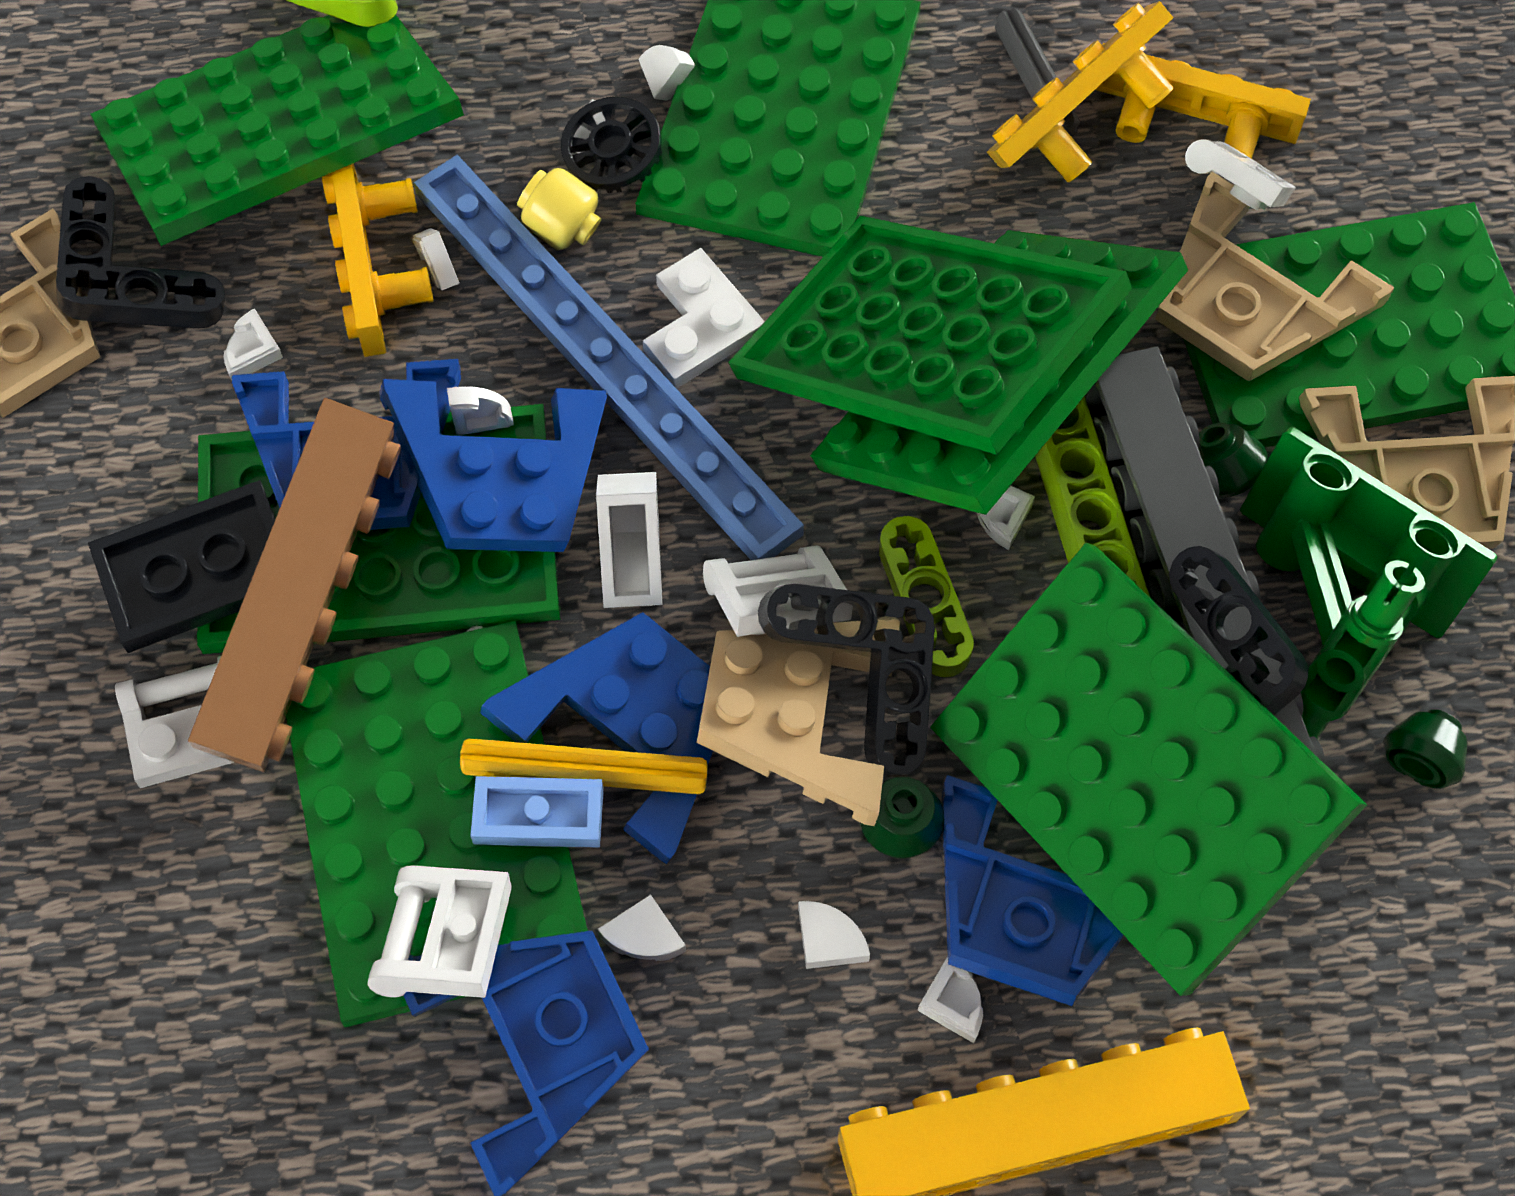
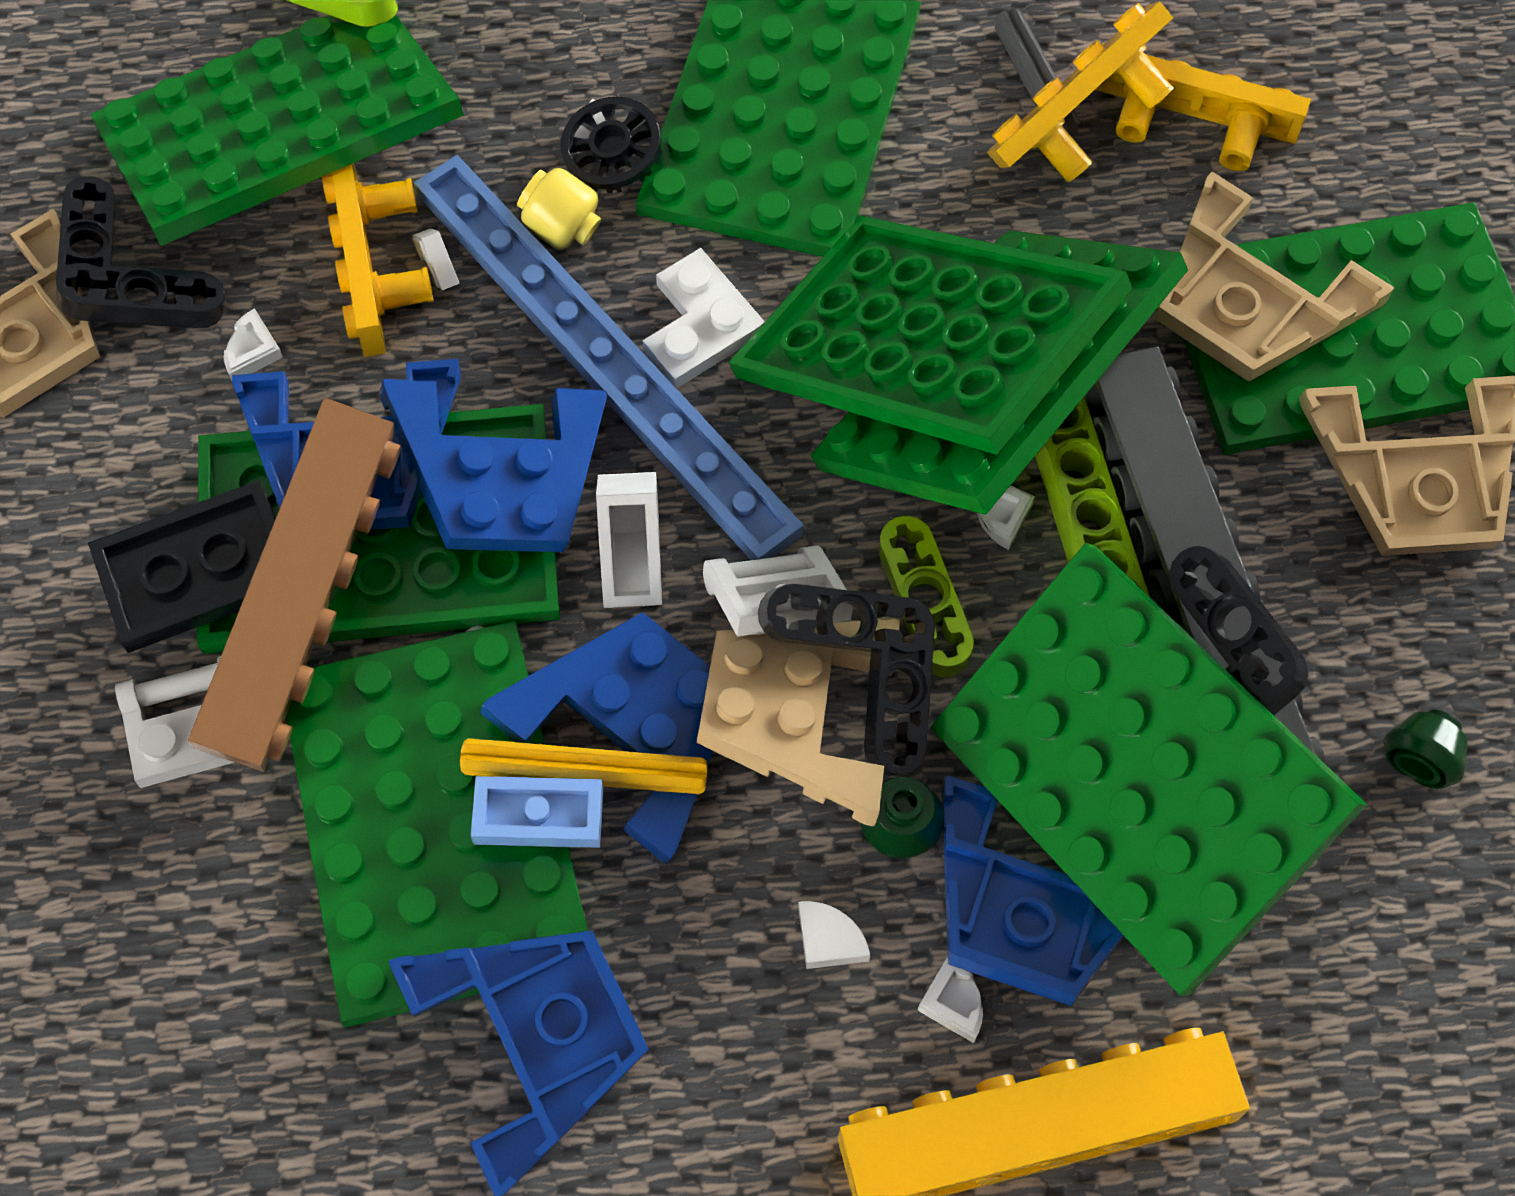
(459, 938): white plate -> none
(478, 410): white tile -> none
(643, 933): white tile -> none
(665, 69): white tile -> none
(1233, 456): dark green cone -> none
(1252, 181): white plate -> none
(1355, 529): green plate -> none

